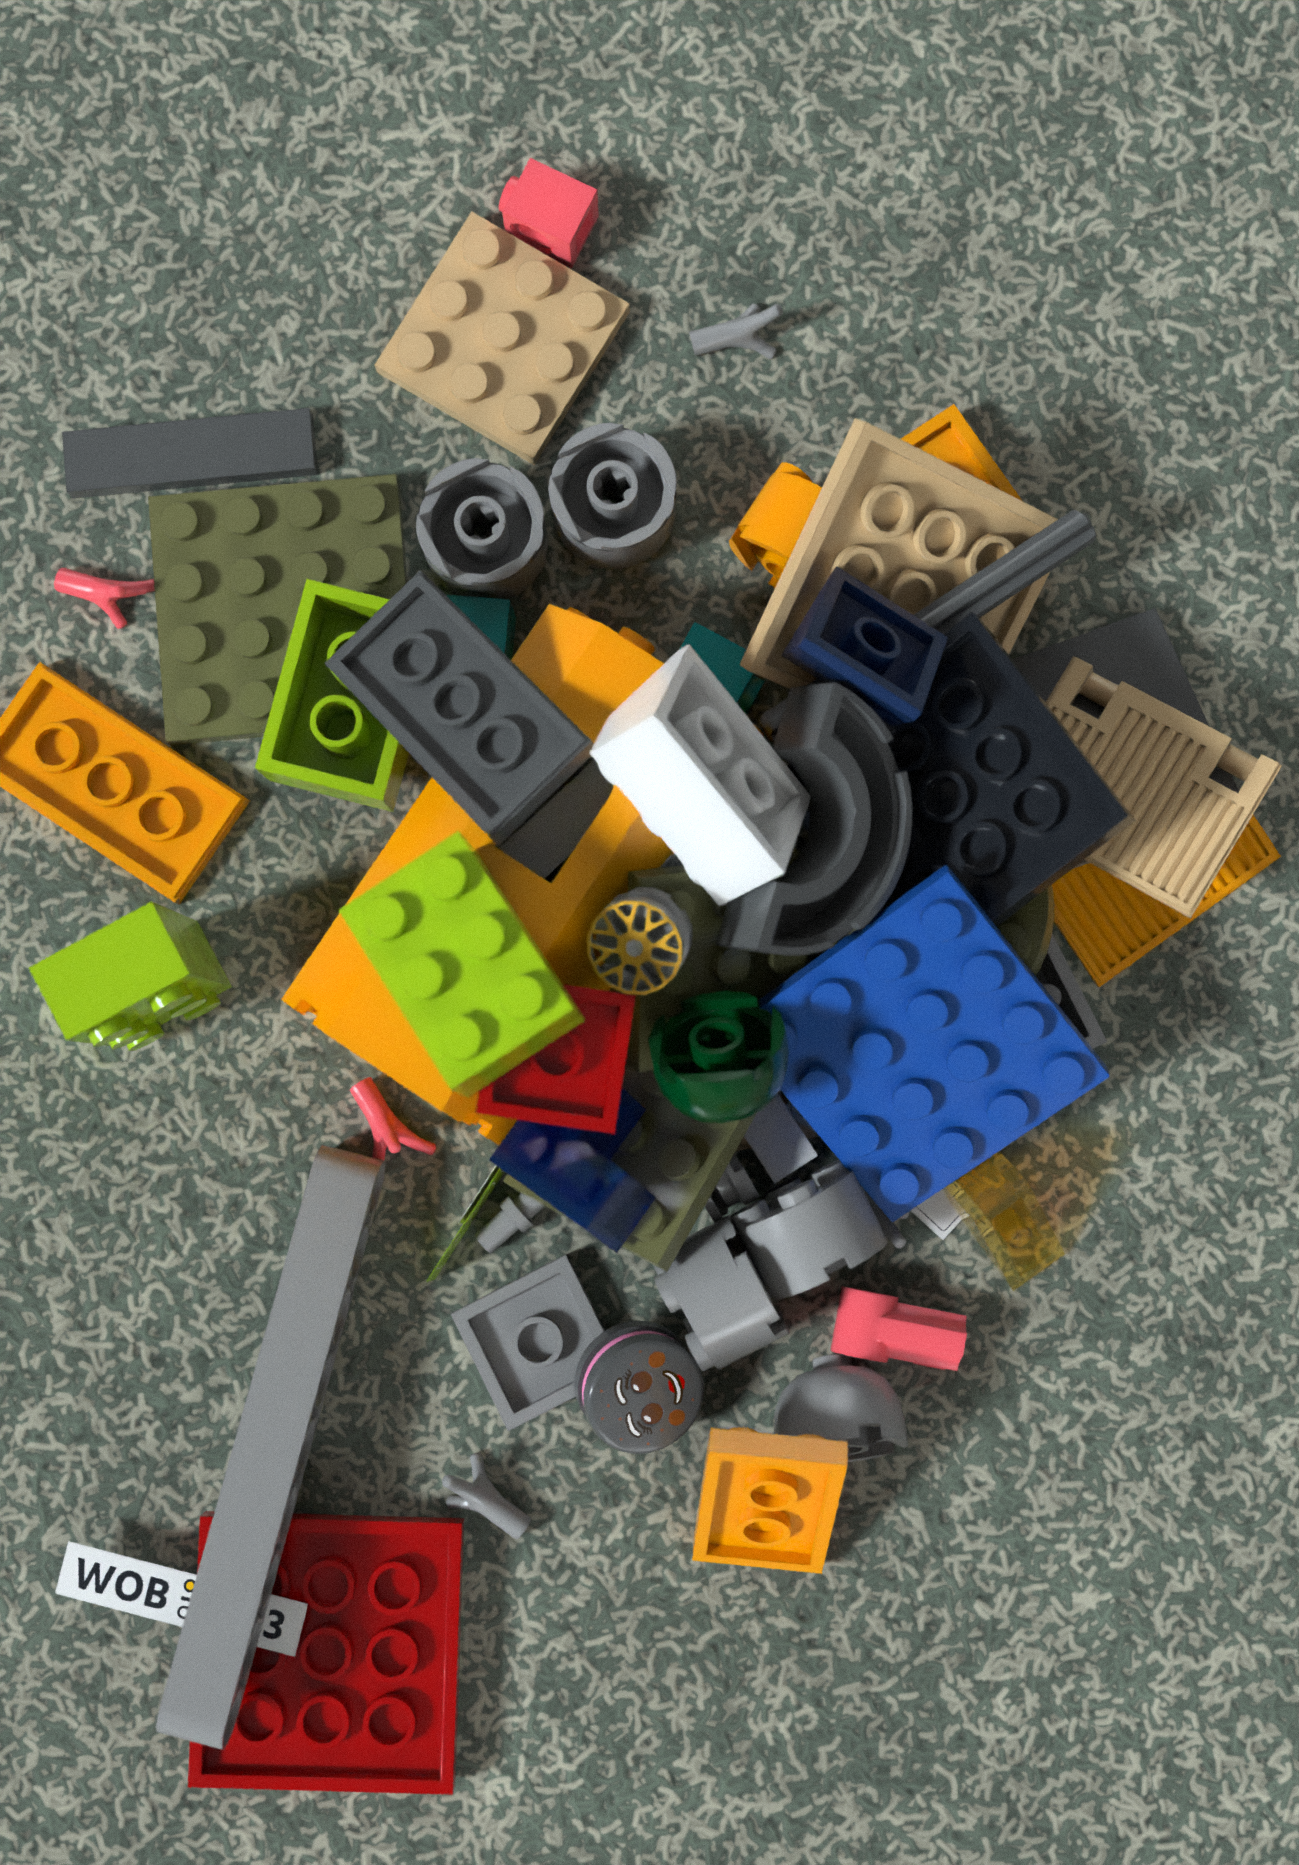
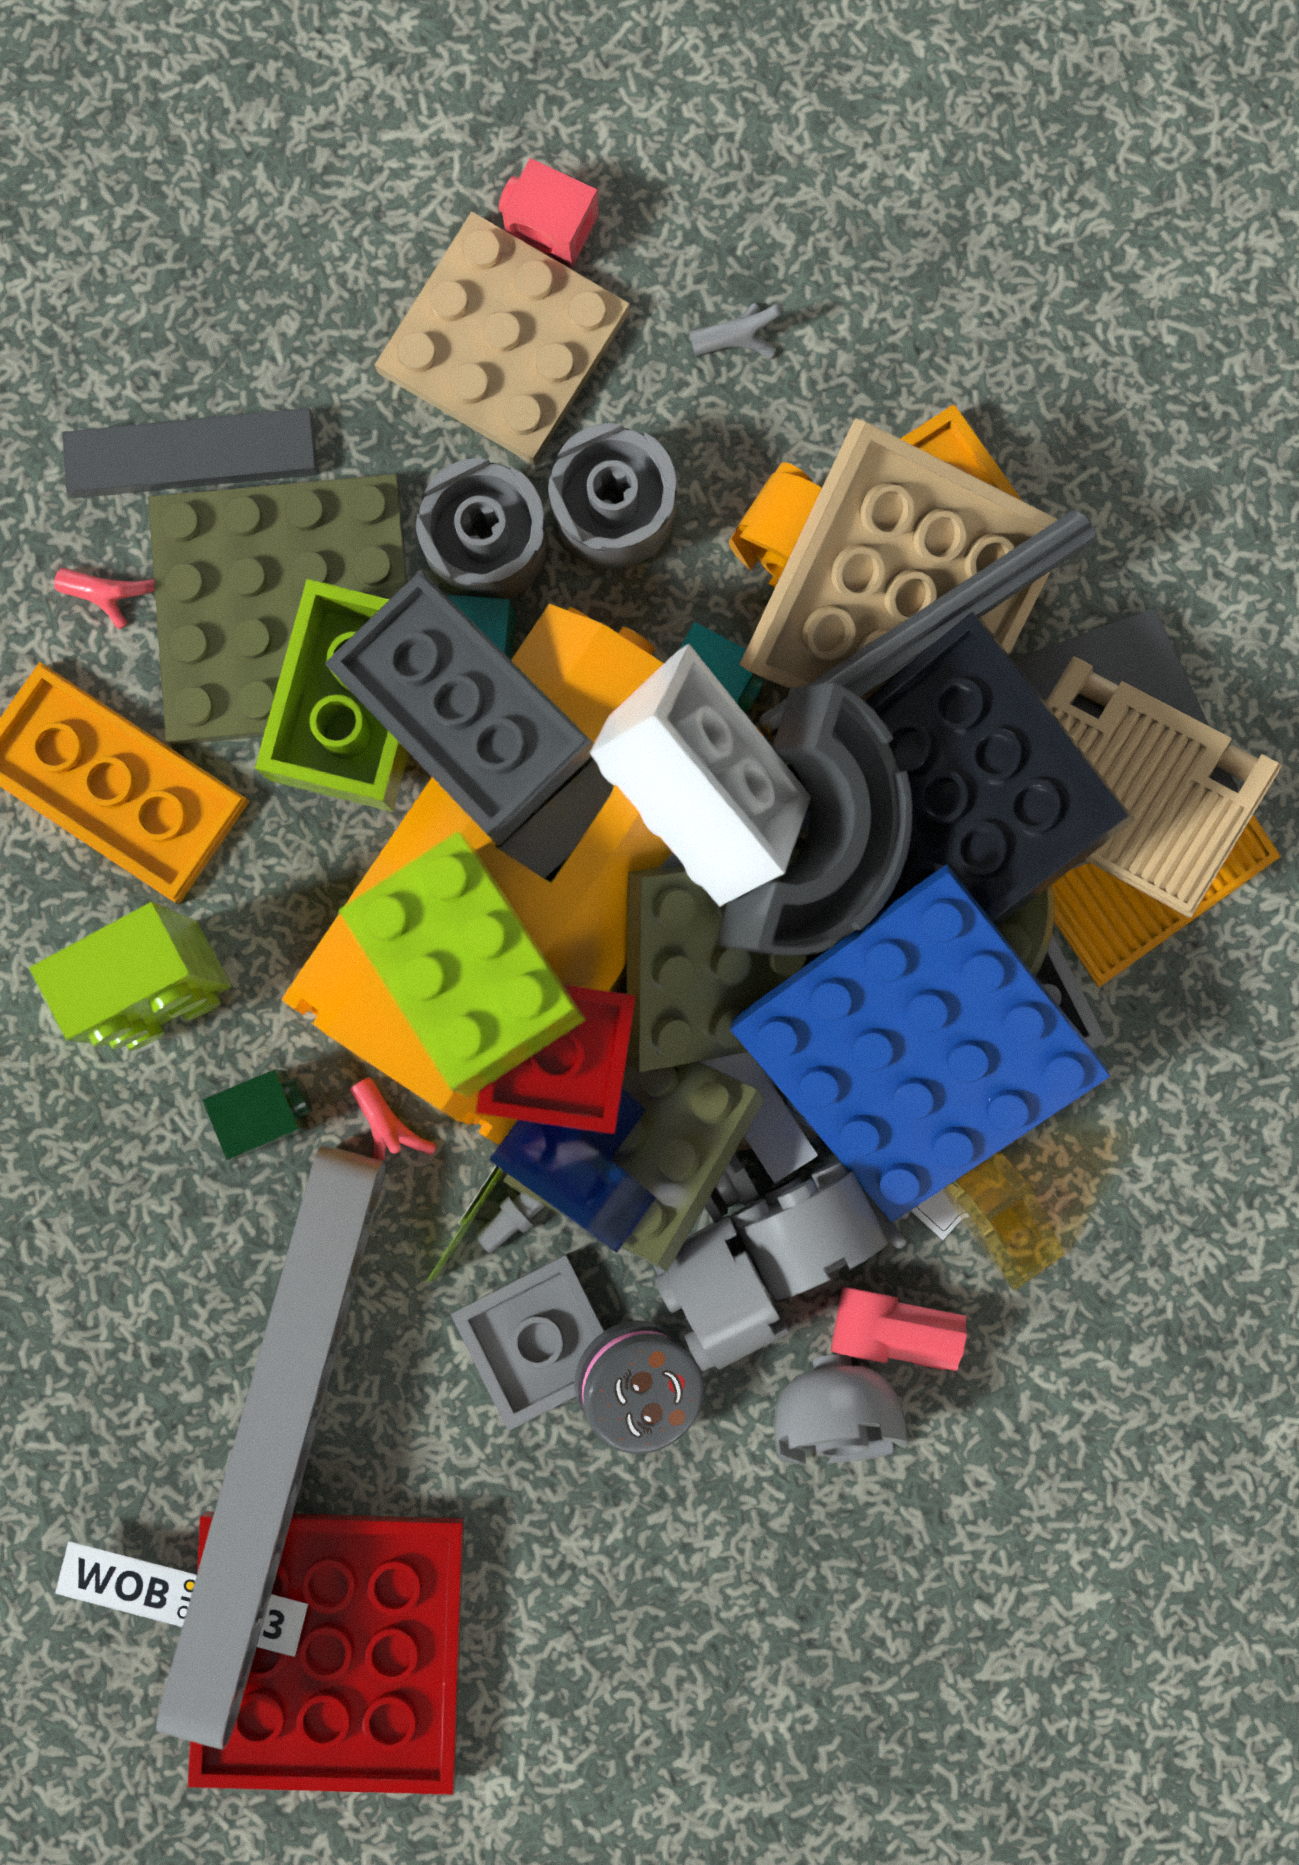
(258, 1113): none -> dark green brick
(485, 1499): light grey bar -> none
(640, 940): light grey wheel -> none
(720, 1056): dark green cylinder -> none
(768, 1499): light orange plate -> none
(868, 648): dark blue slope -> none

